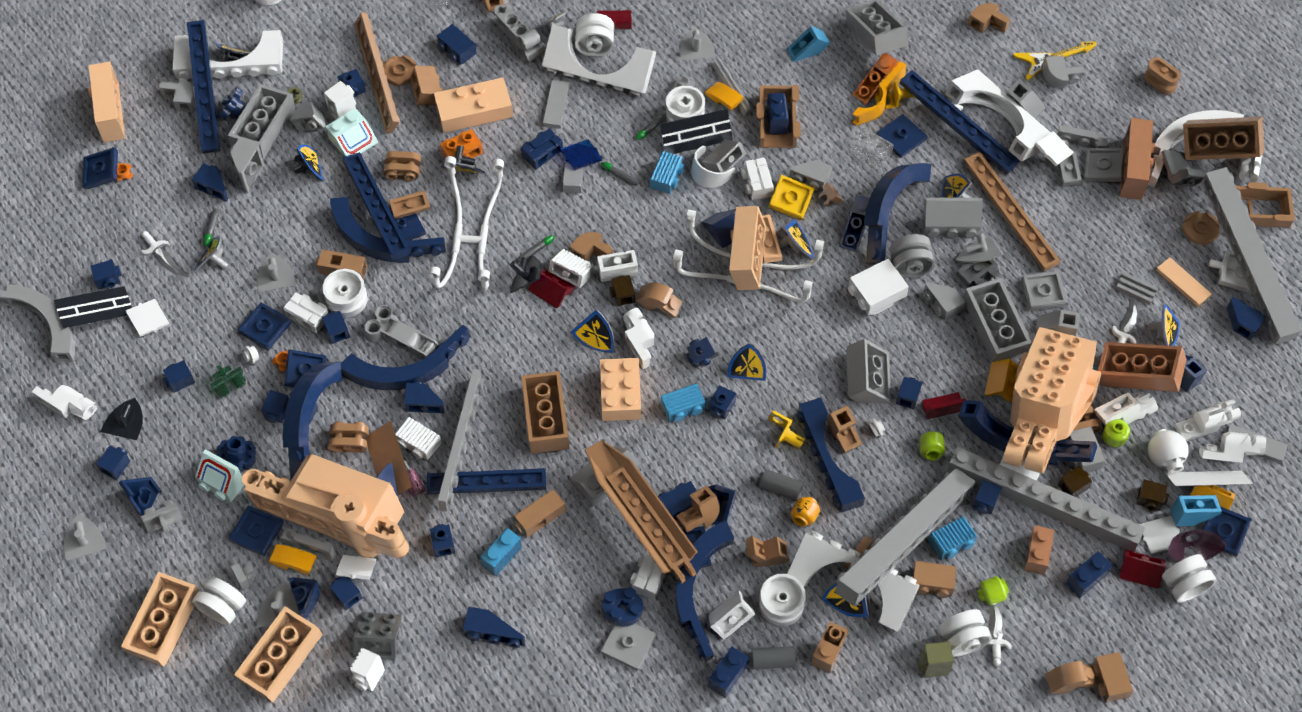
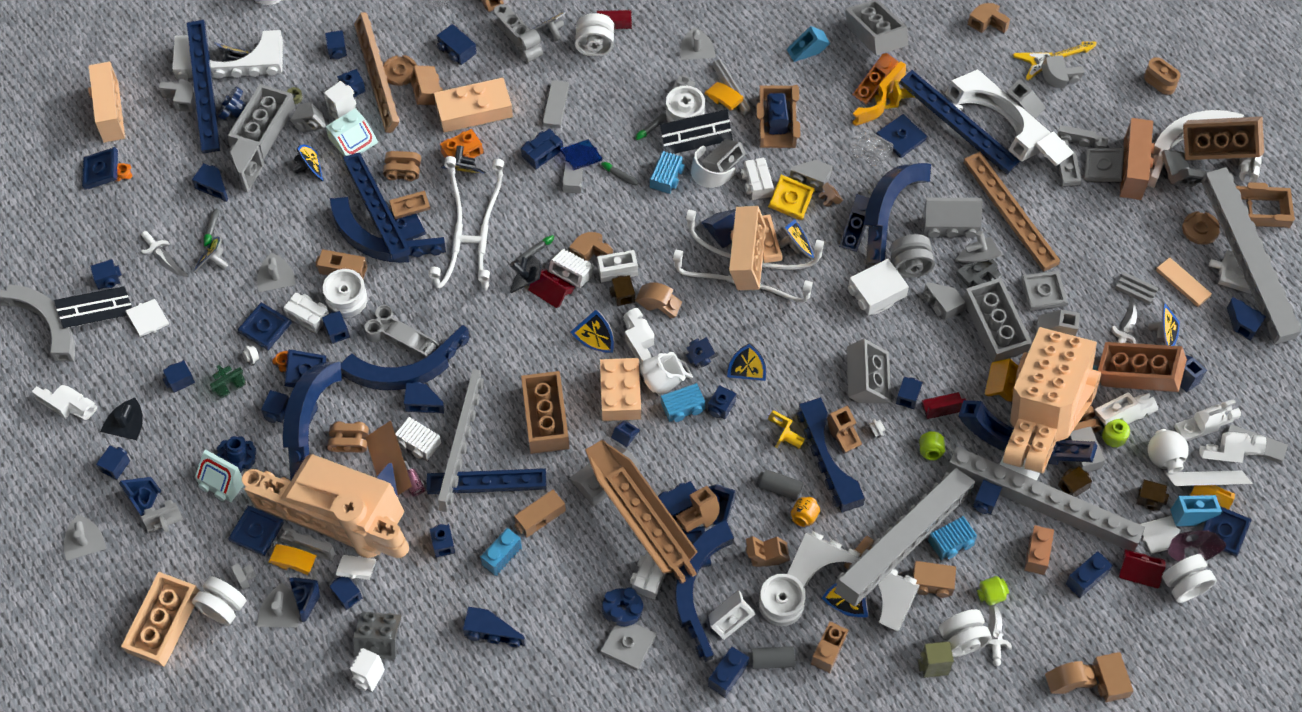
(278, 654): light nougat brick -> none
(336, 44): none -> dark blue brick
(561, 57): white arch -> none
(624, 433): none -> dark blue slope
(664, 372): none -> white piece
(955, 186): shield -> none

